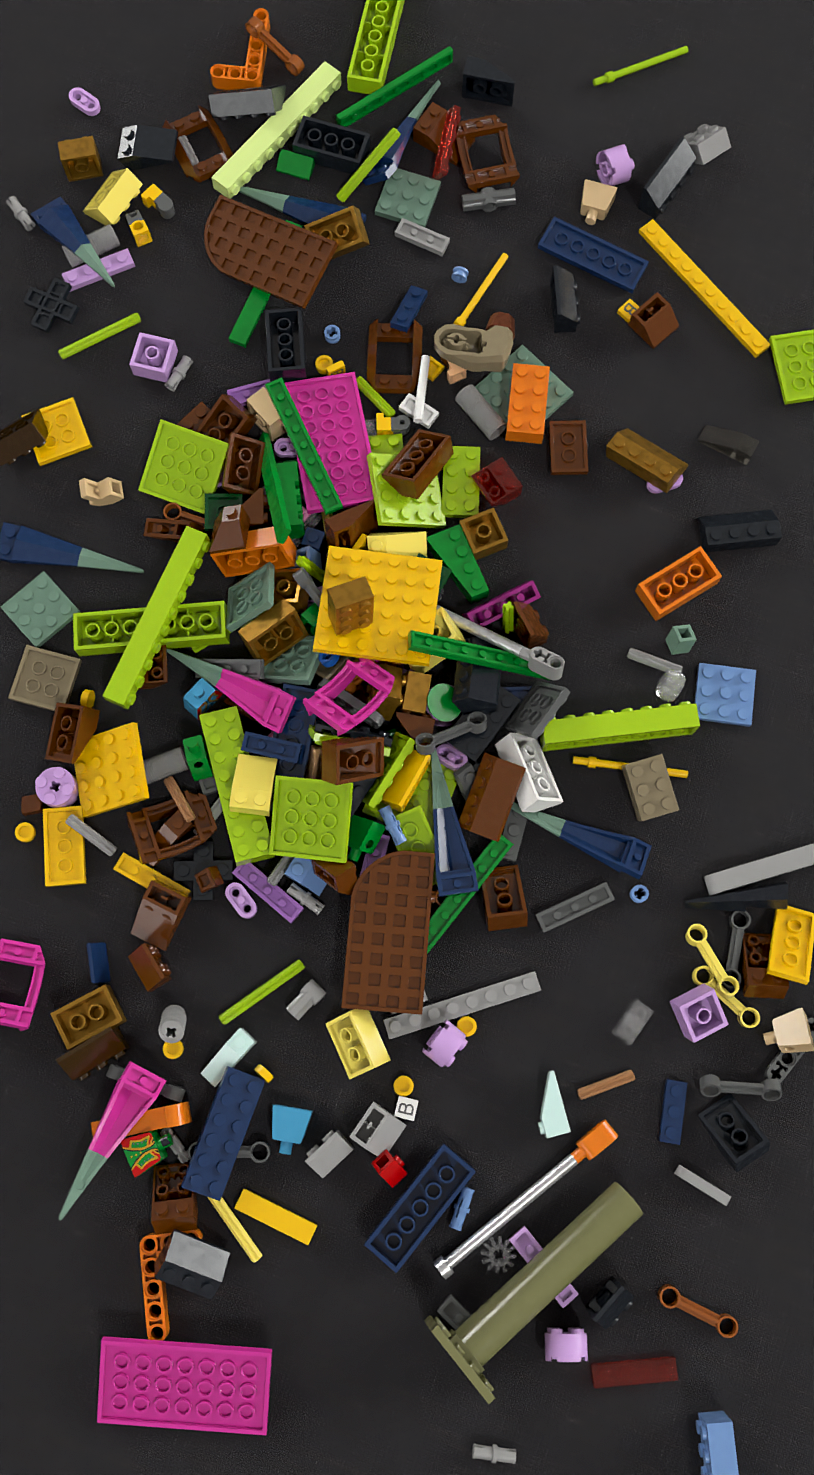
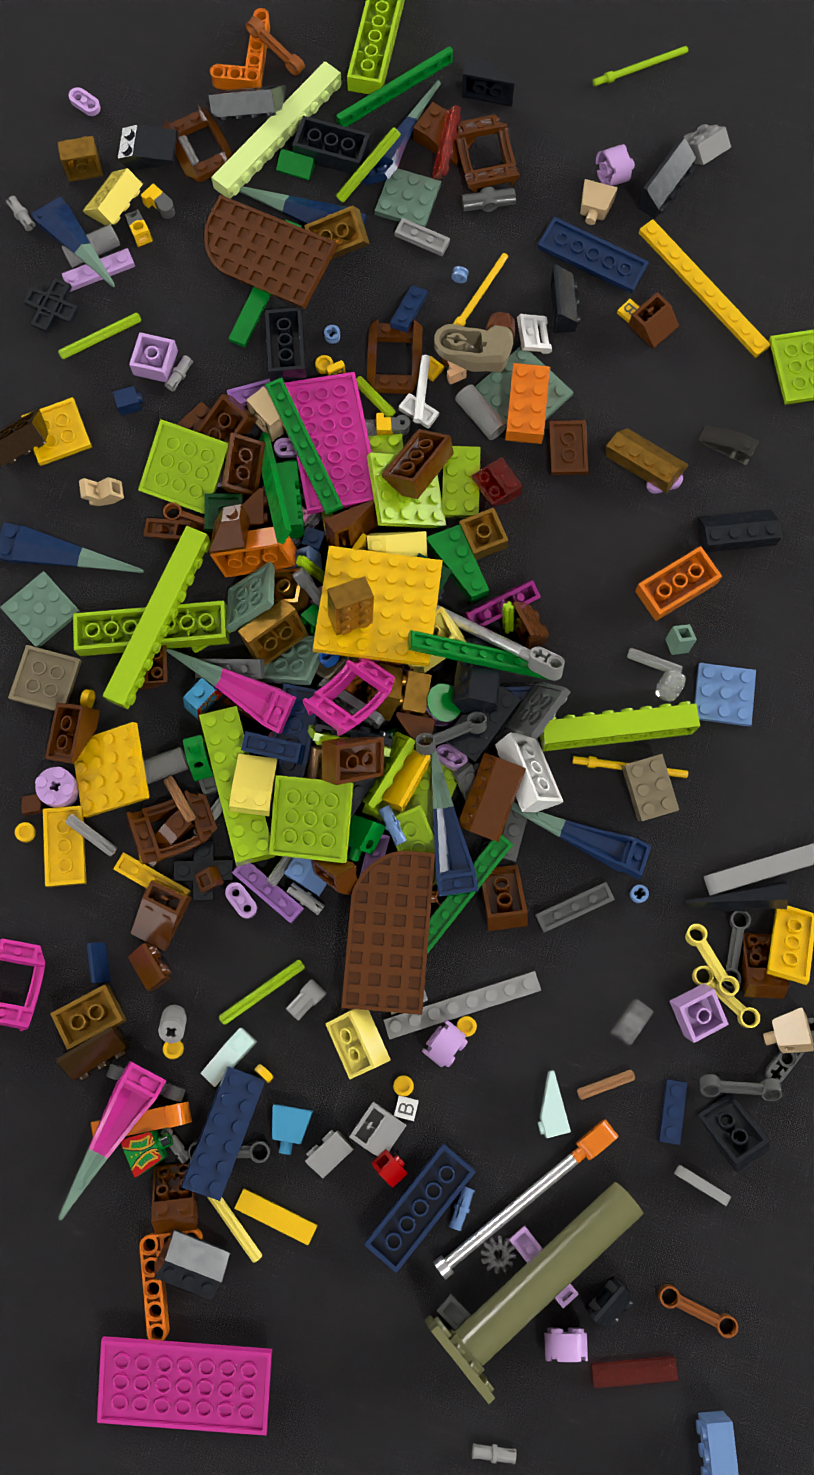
(128, 400): none -> dark blue brick
(529, 333): none -> white plate

